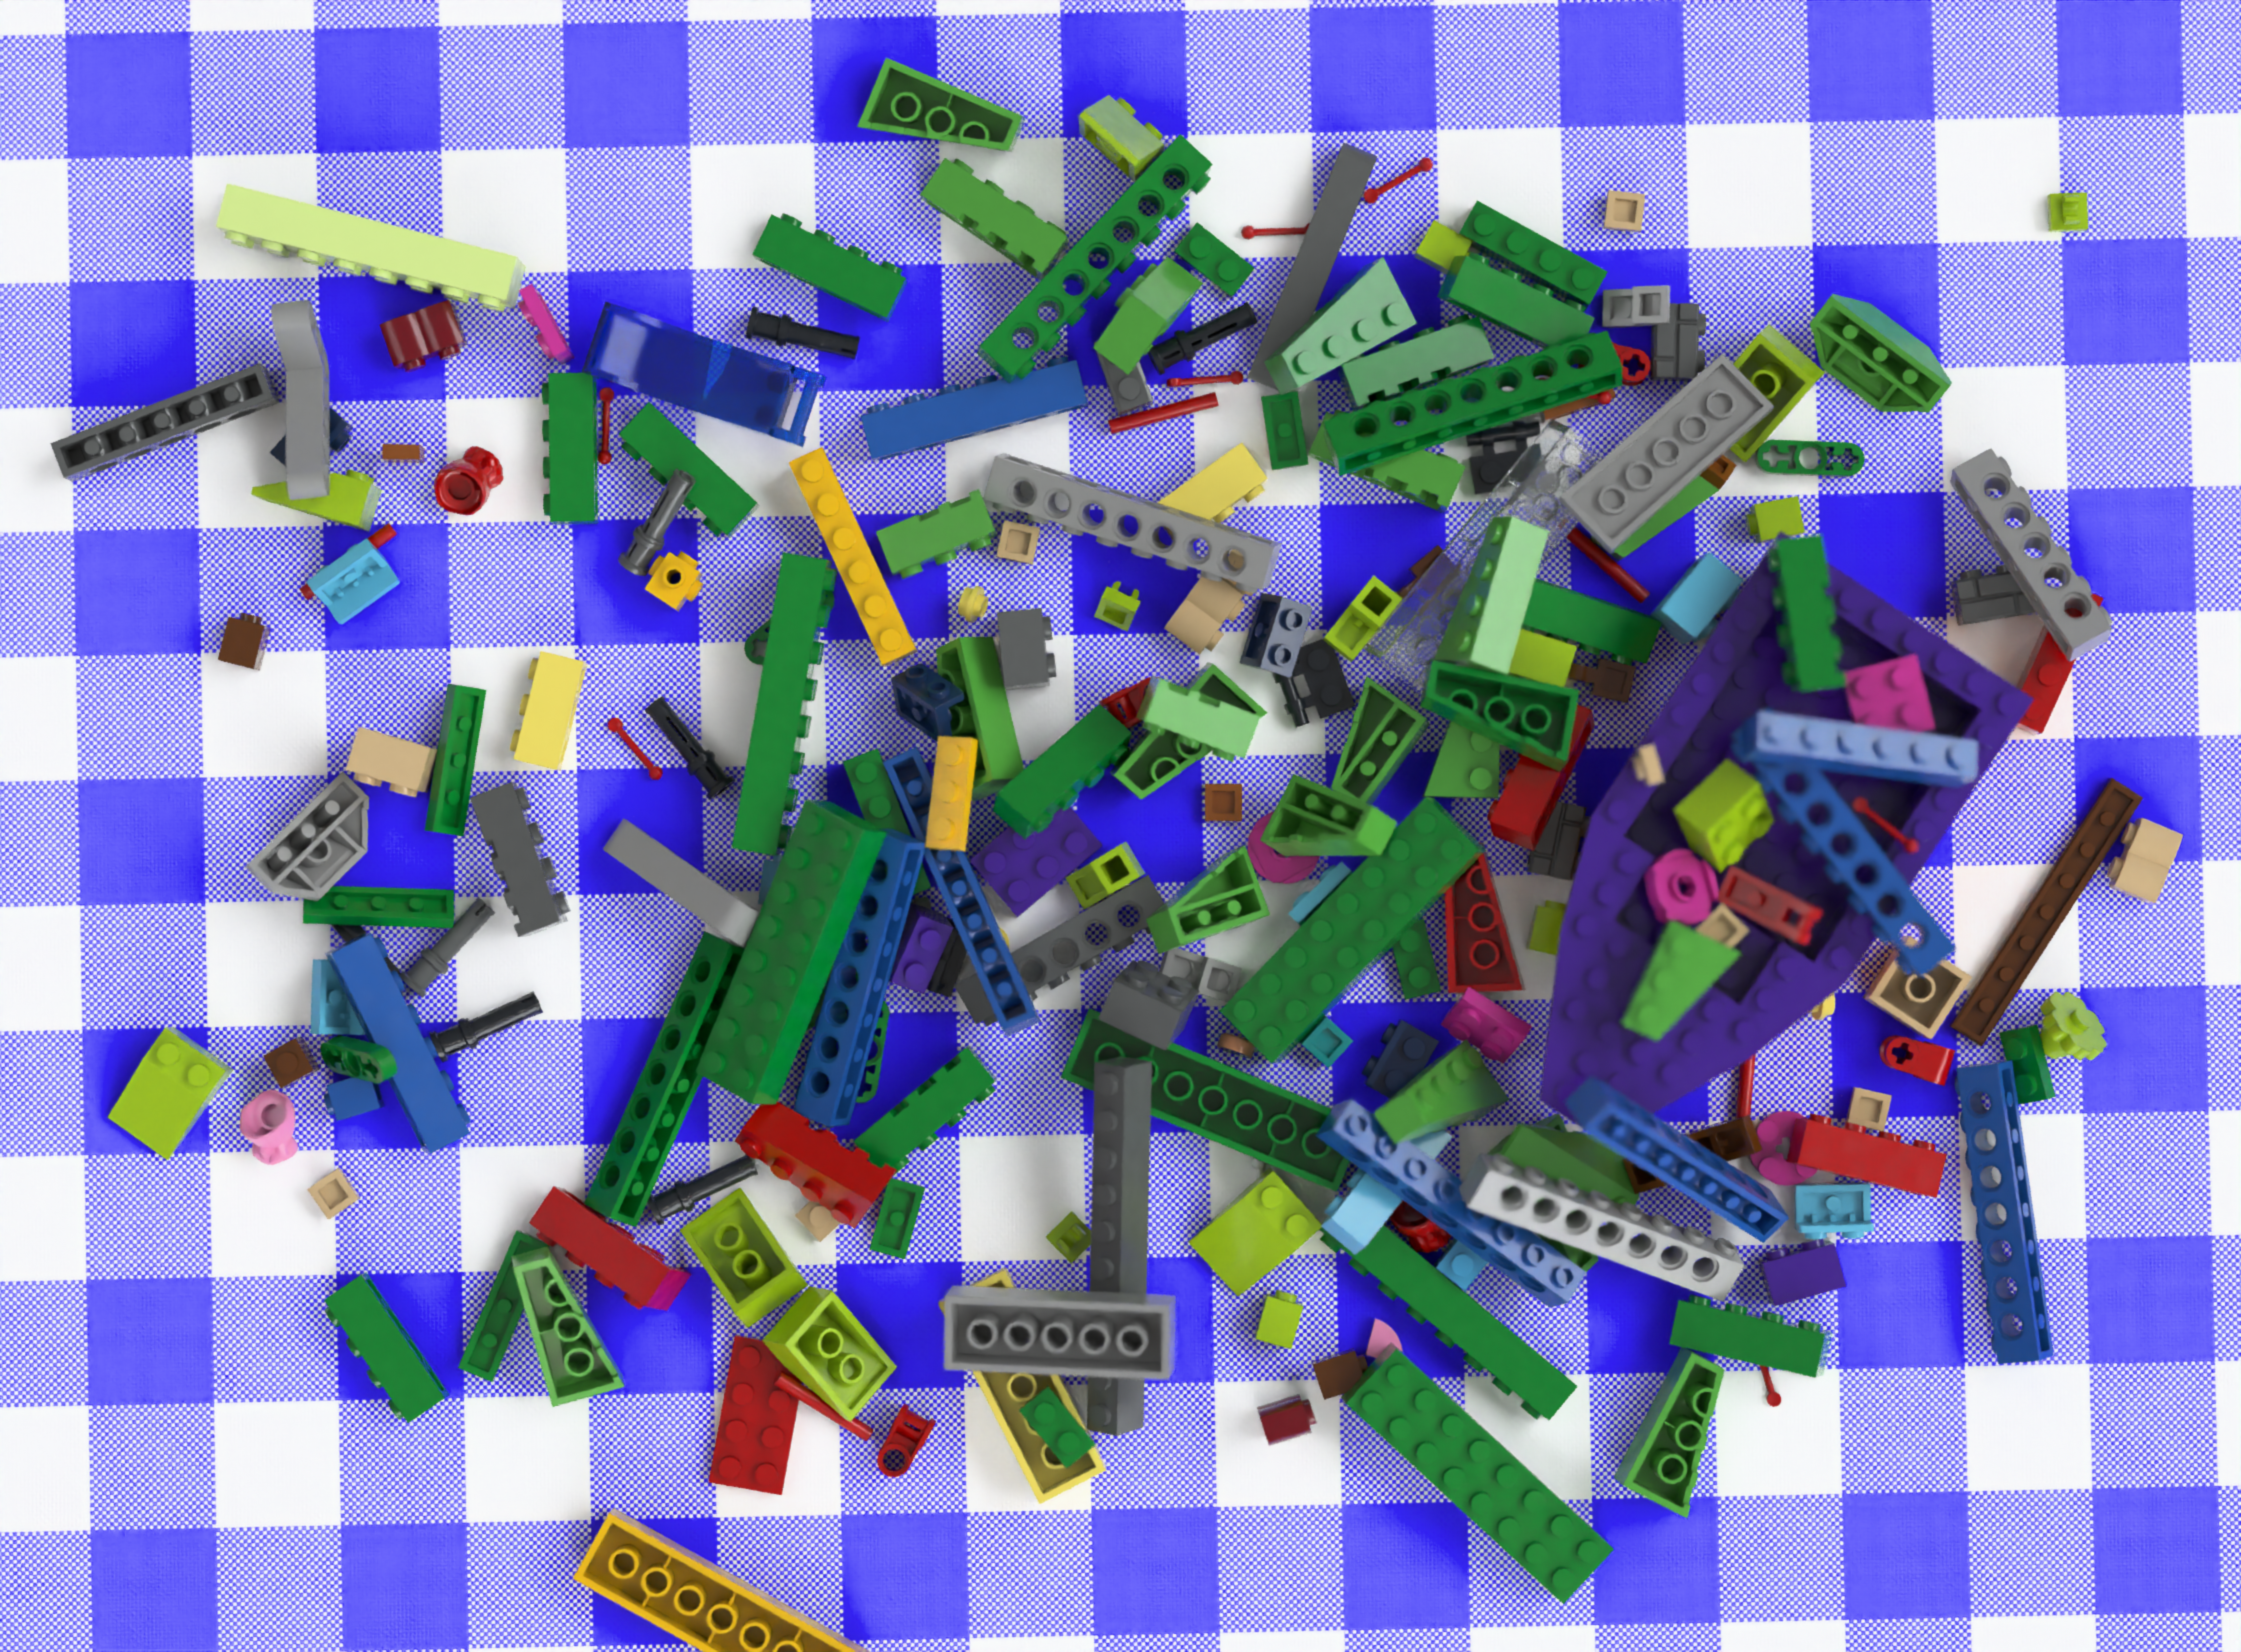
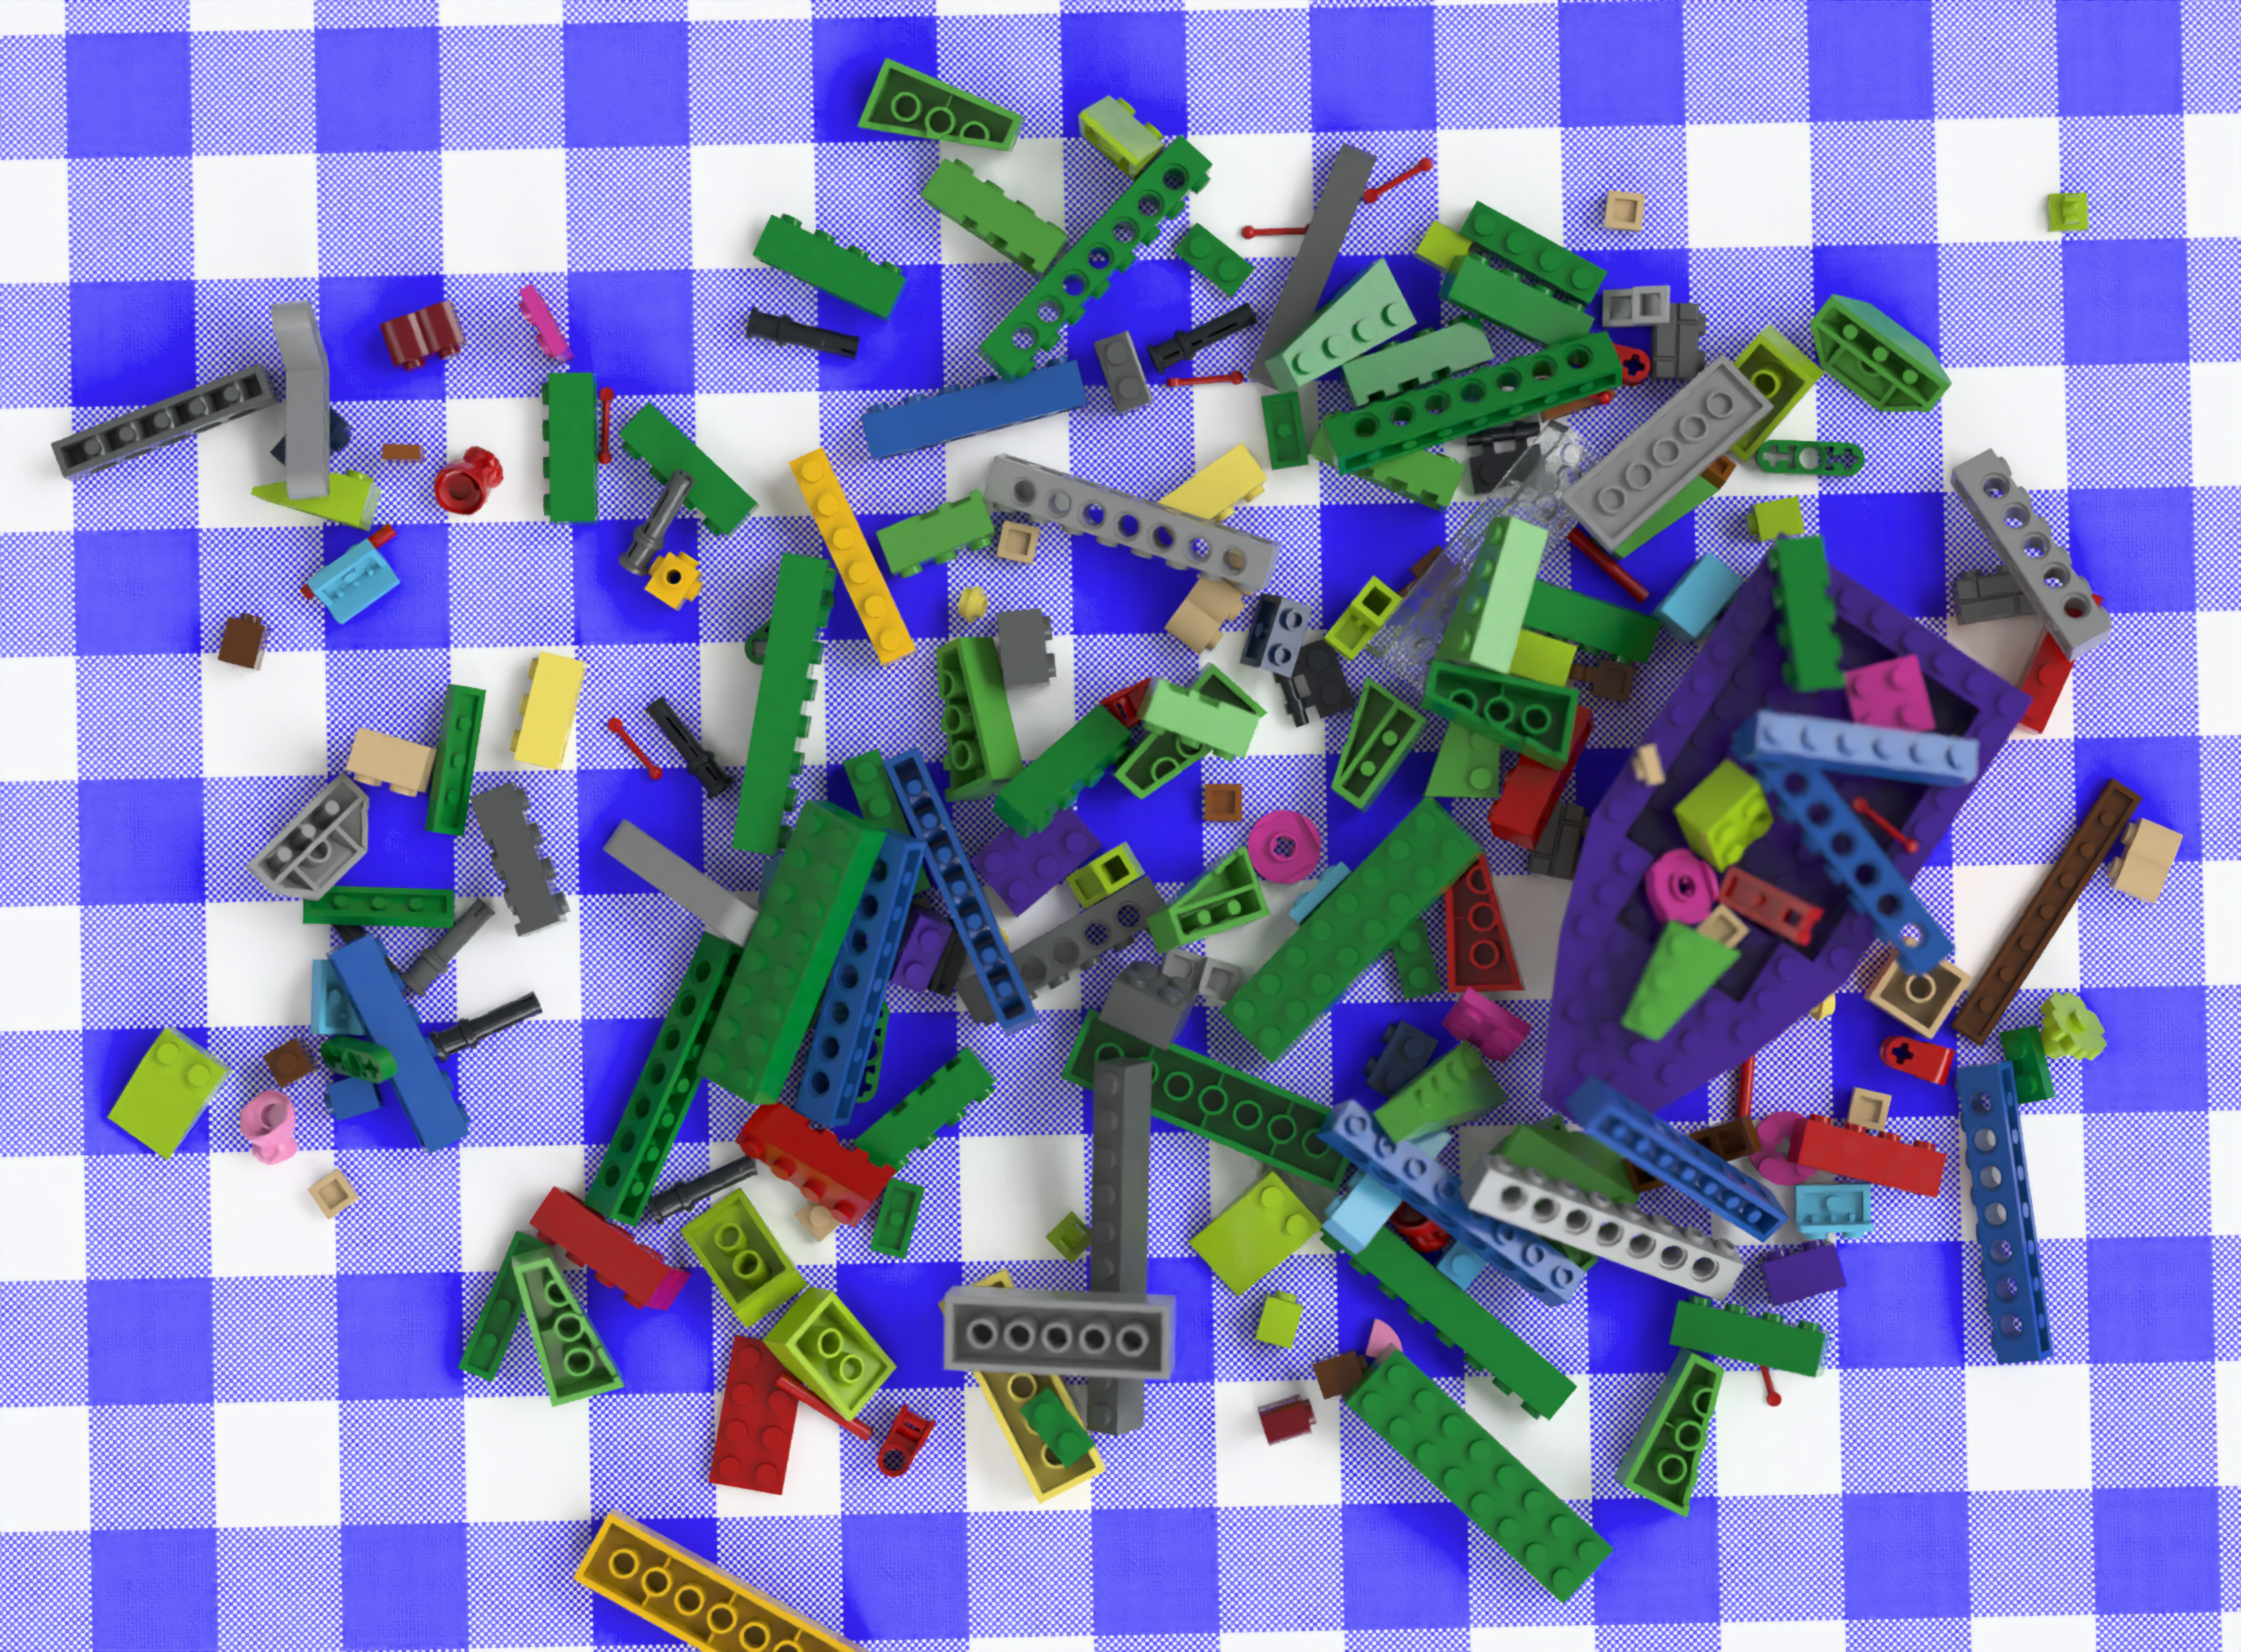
(370, 246): yellowish green brick -> none
(386, 1348): green brick -> none
(700, 374): clear blue windscreen -> none
(924, 700): dark blue bracket -> none
(951, 793): yellow plate -> none
(1117, 607): lime tile -> none
(1146, 312): bright green wedge -> none
(1163, 413): red bar -> none
(1236, 1045): nougat tile -> none
(1325, 823): bright green wedge -> none
(1326, 1041): teal plate -> none
(1546, 927): lime brick -> none

